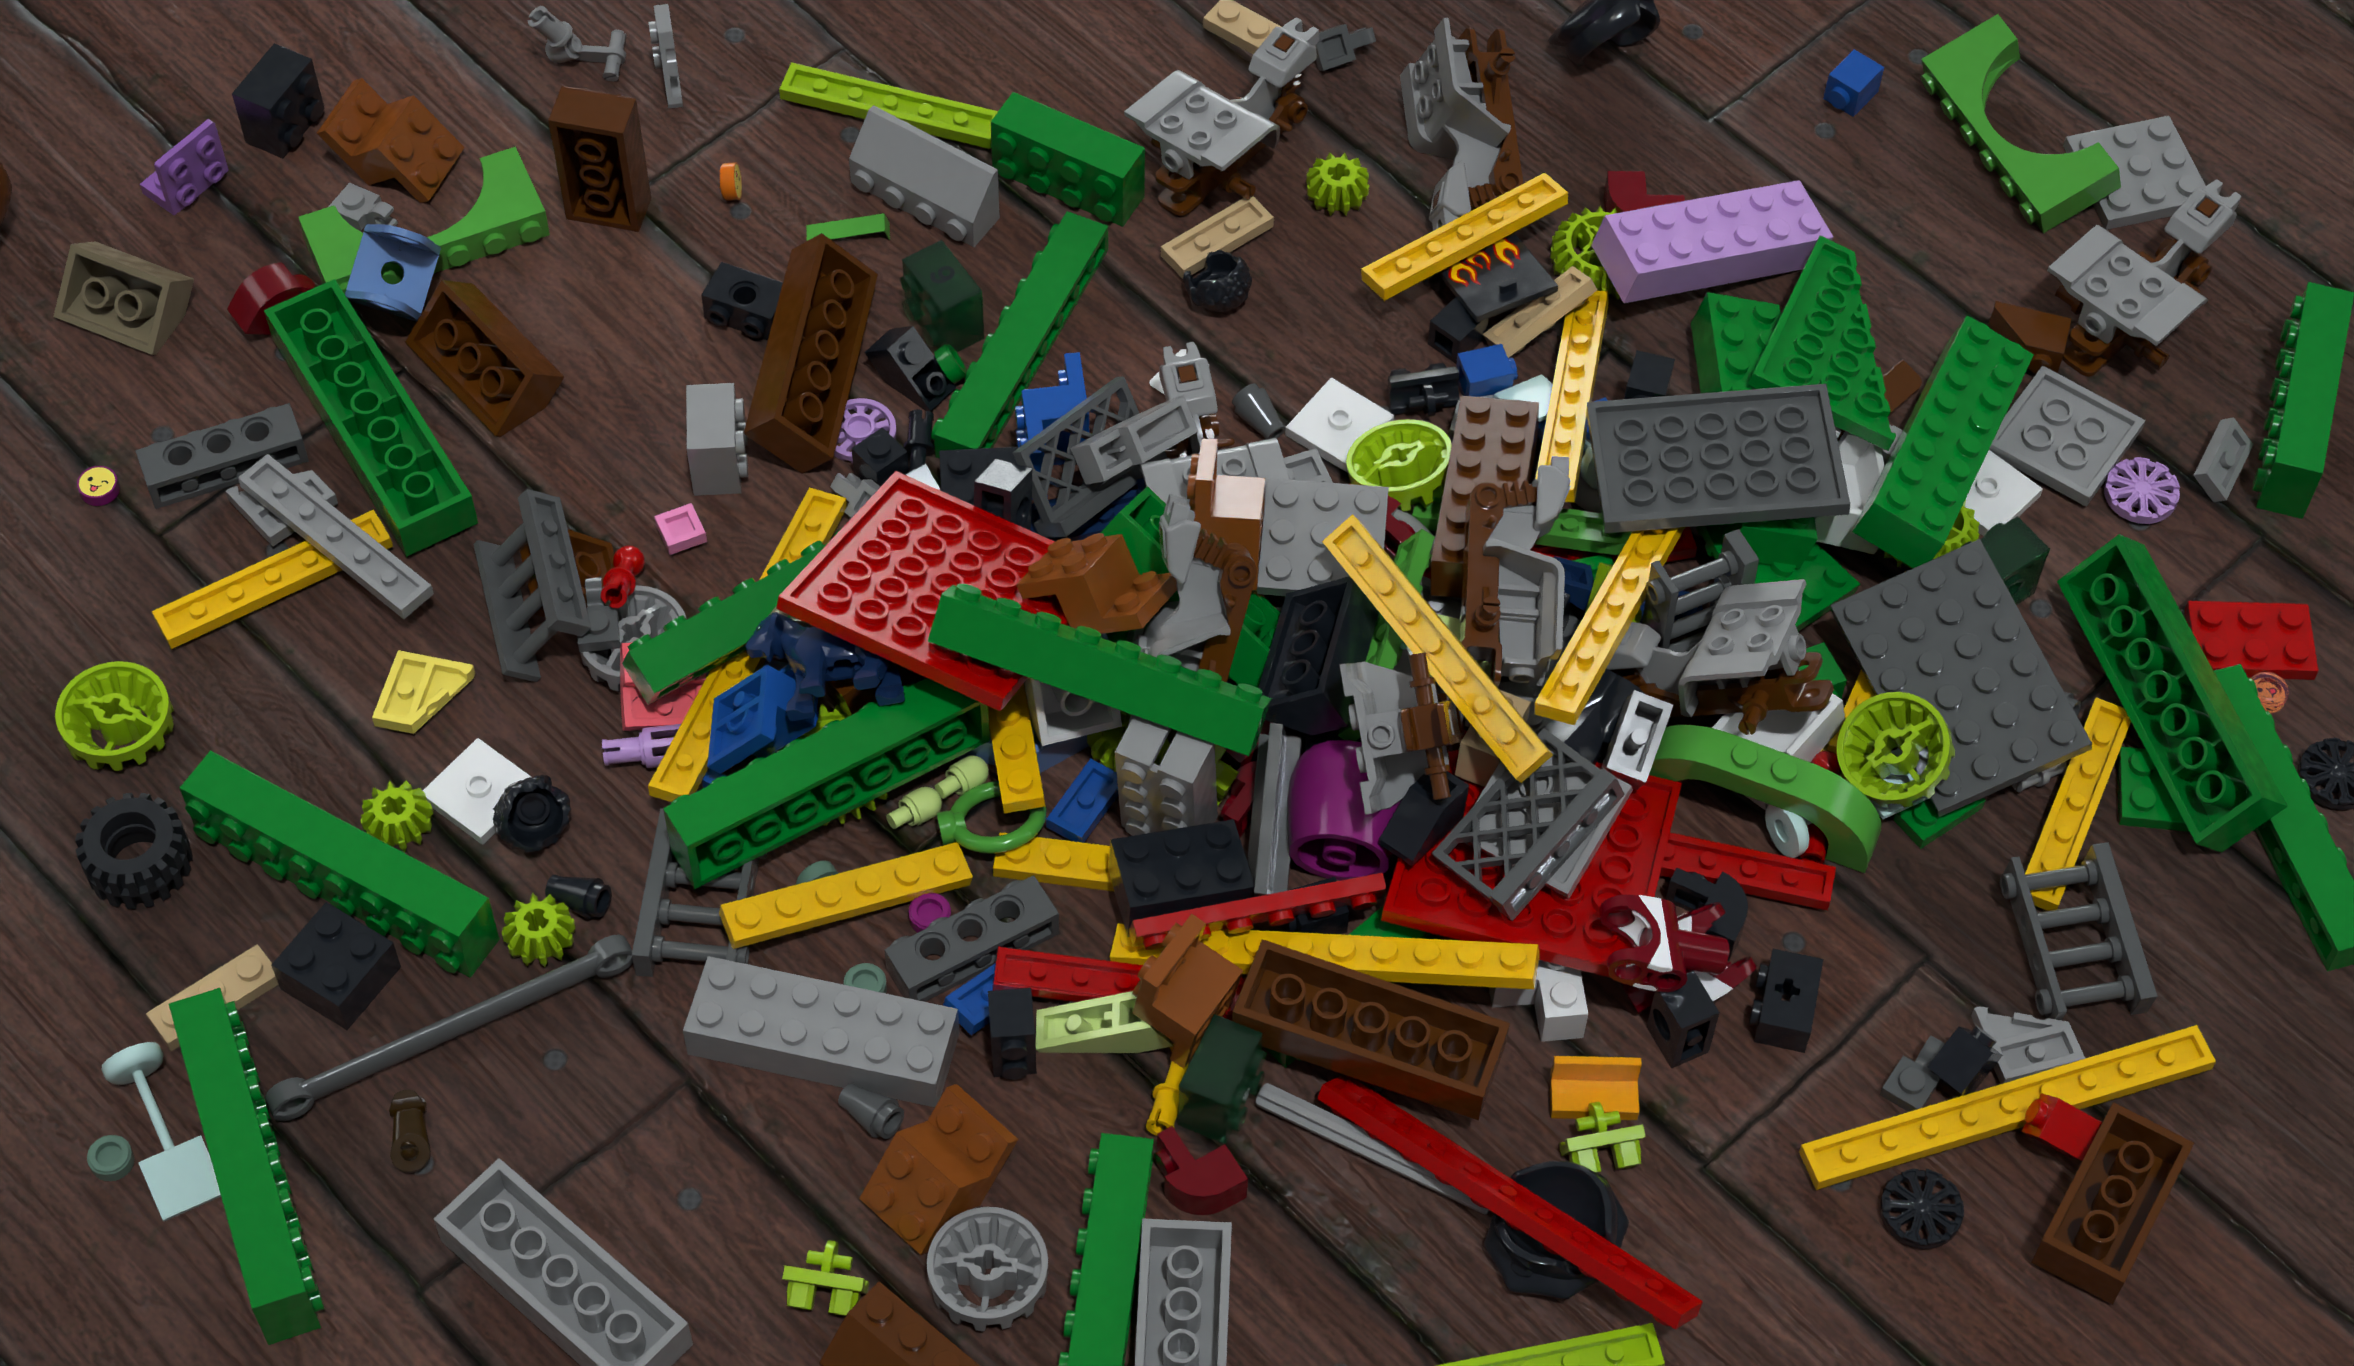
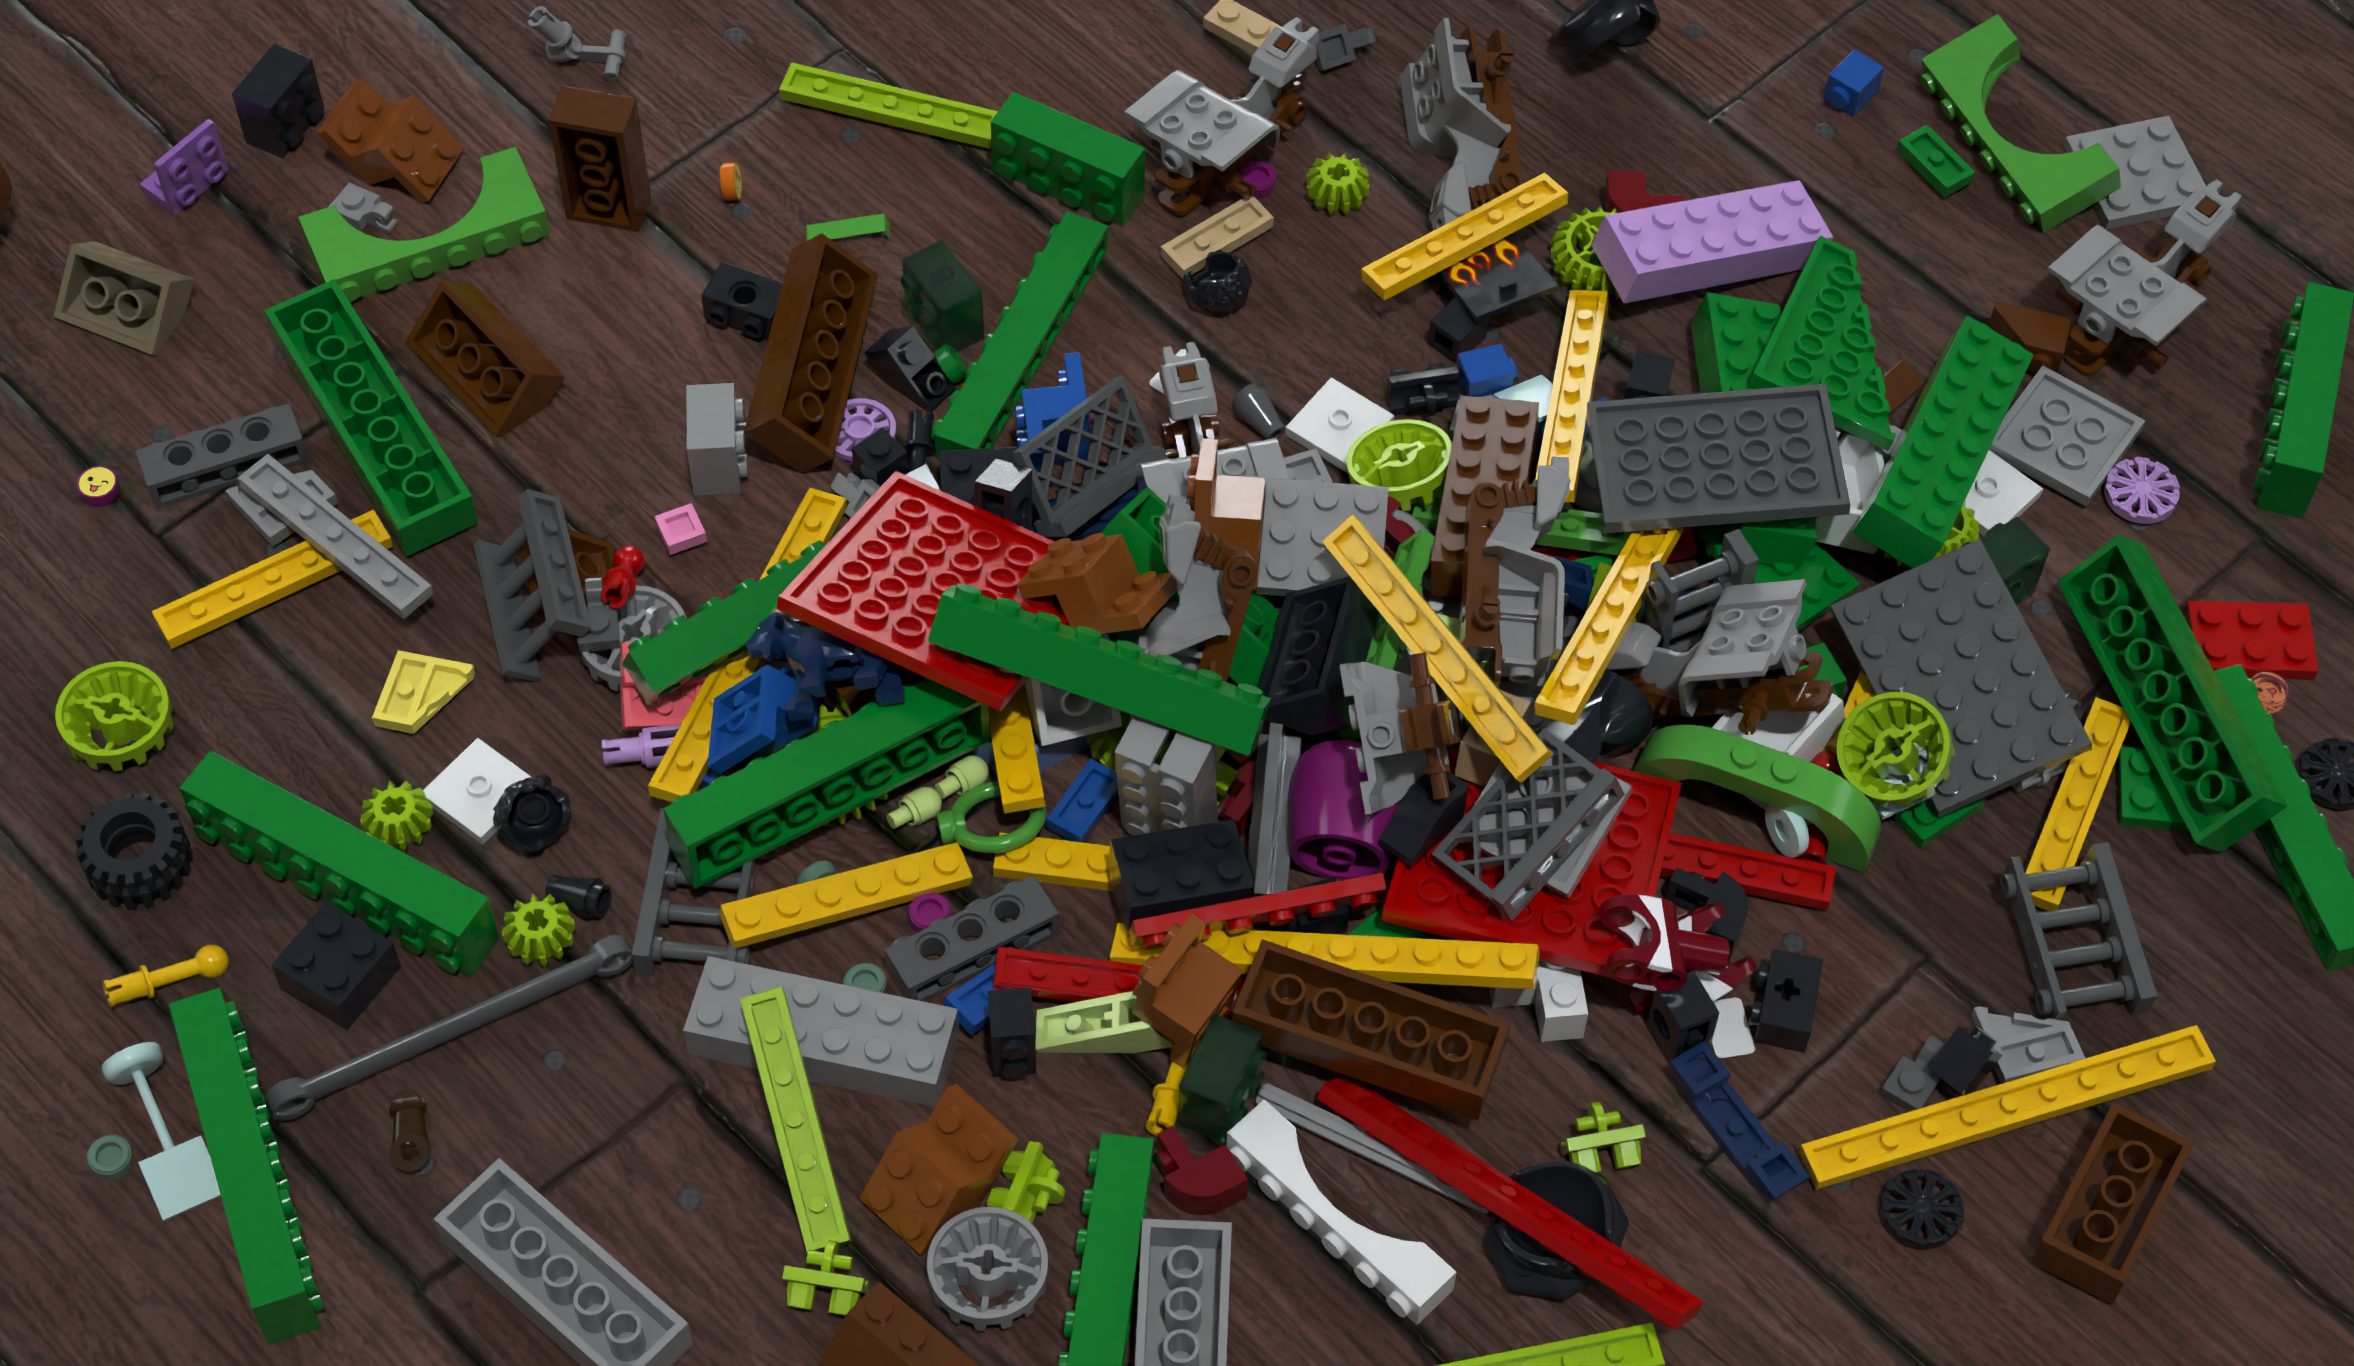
(209, 962): none -> yellow pin
(239, 981): tan plate -> none
(263, 290): dark red brick -> none
(409, 250): medium blue hose -> none
(665, 54): light grey wing -> none
(795, 1119): none -> lime plate
(873, 1111): dark grey cone -> none
(925, 177): light grey slope -> none
(1032, 1184): none -> lime hips
(1134, 440): light grey slope -> none
(1261, 176): none -> magenta tile
(1402, 1270): none -> white arch
(1541, 314): tan plate -> none
(1585, 1080): light orange panel -> none
(1637, 738): light grey brick -> none
(1732, 1030): none -> white sticker
(1733, 1125): none -> dark blue slope
(1935, 161): none -> green plate
(2061, 1126): red brick -> none
(2223, 459): light grey plate -> none

